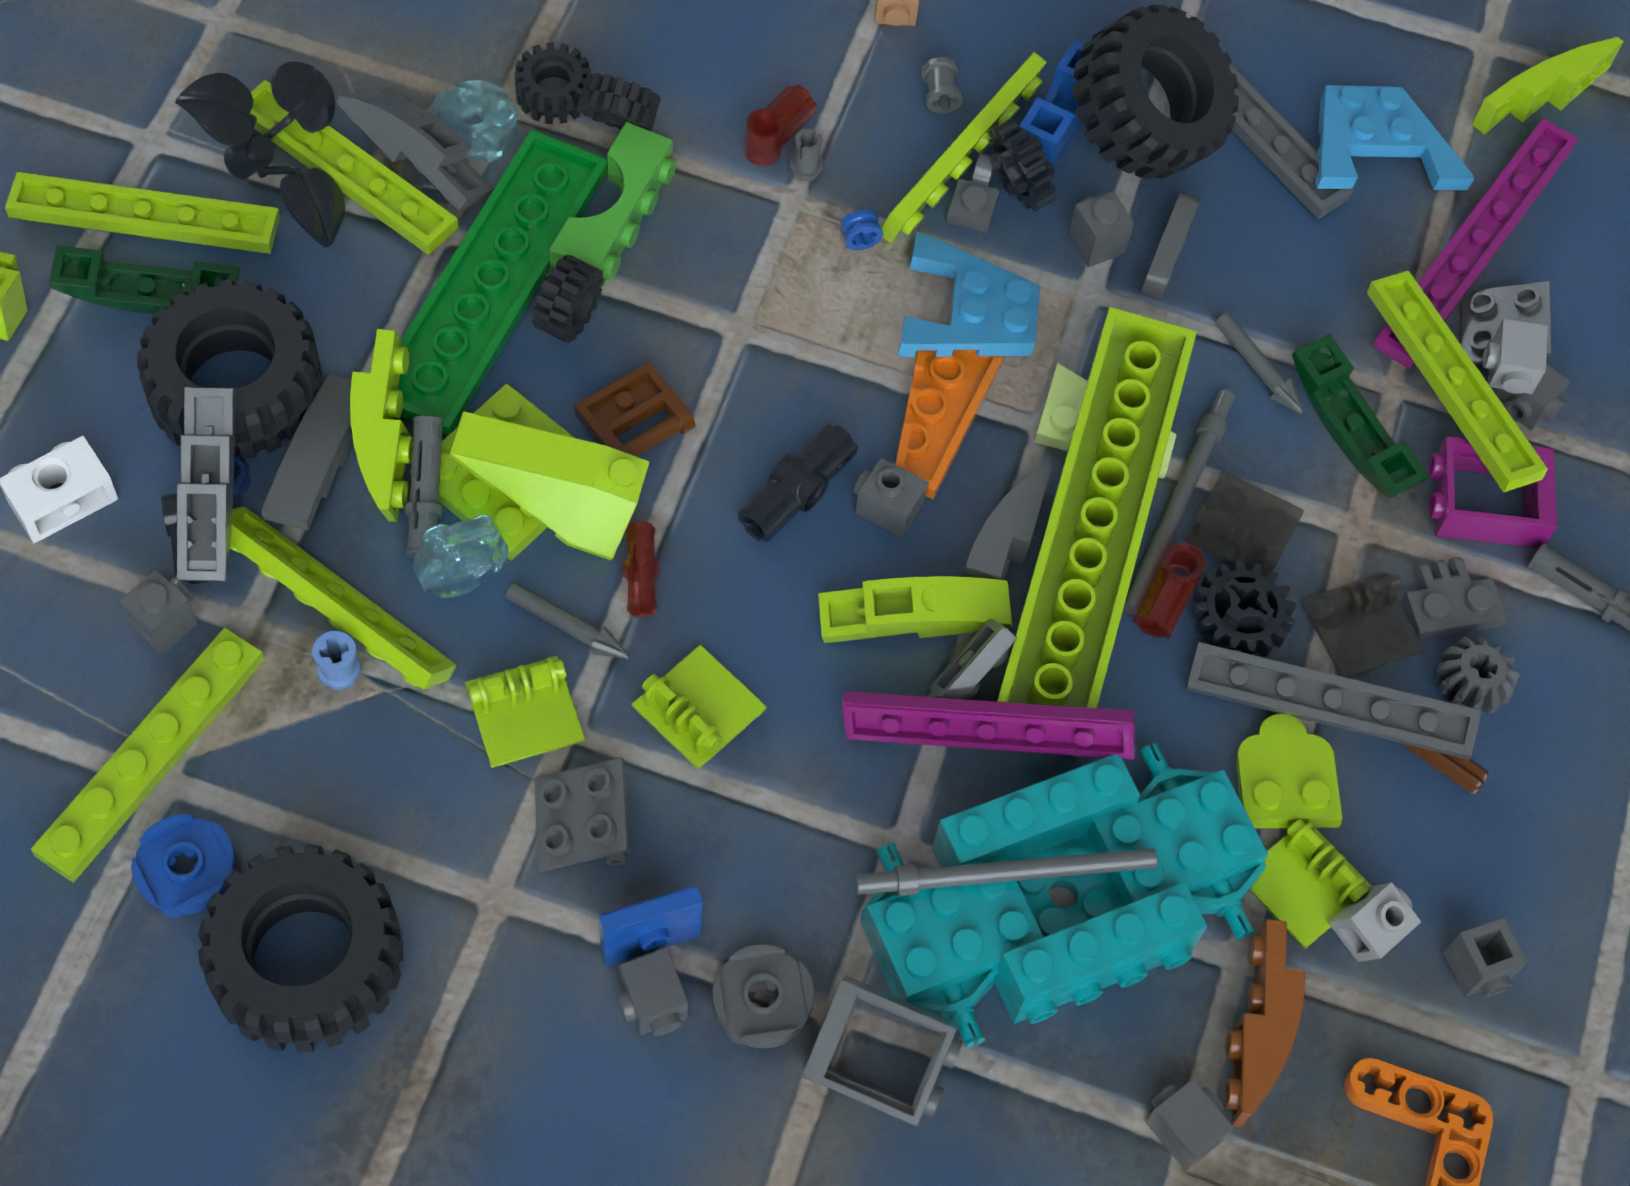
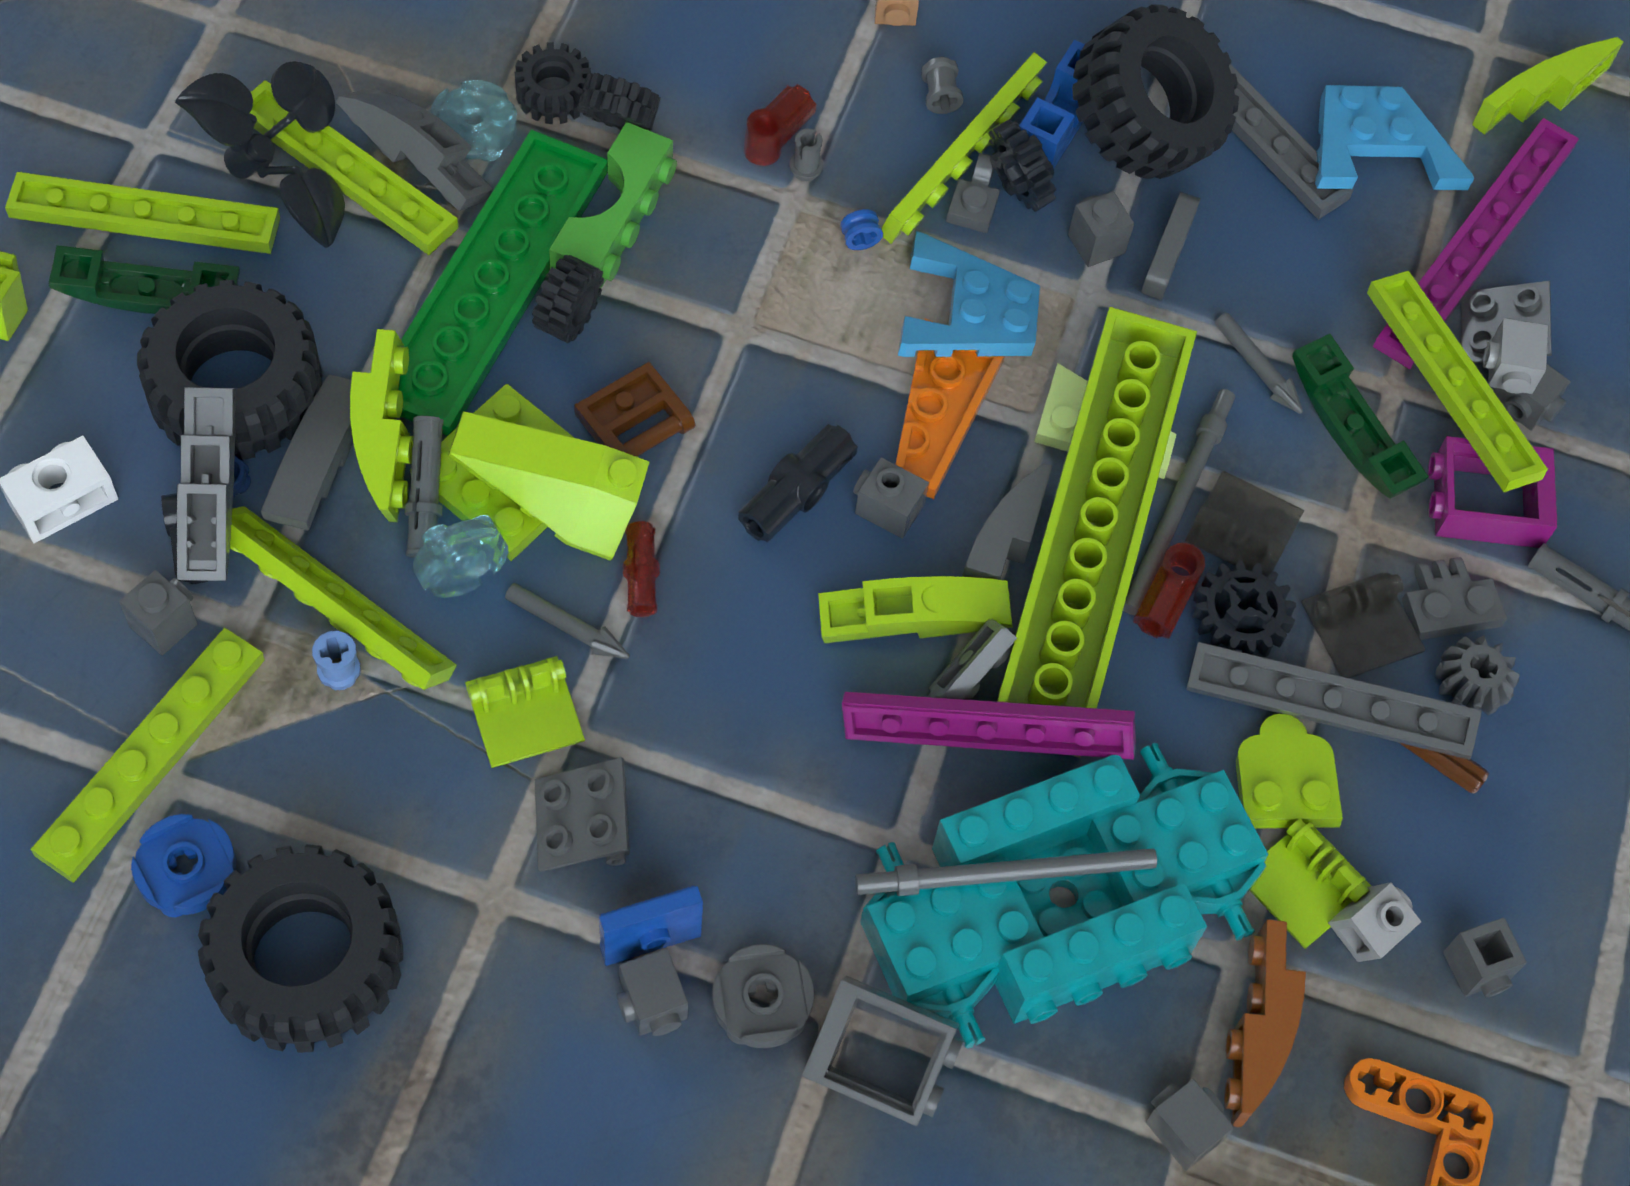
(698, 706): lime hinge -> none

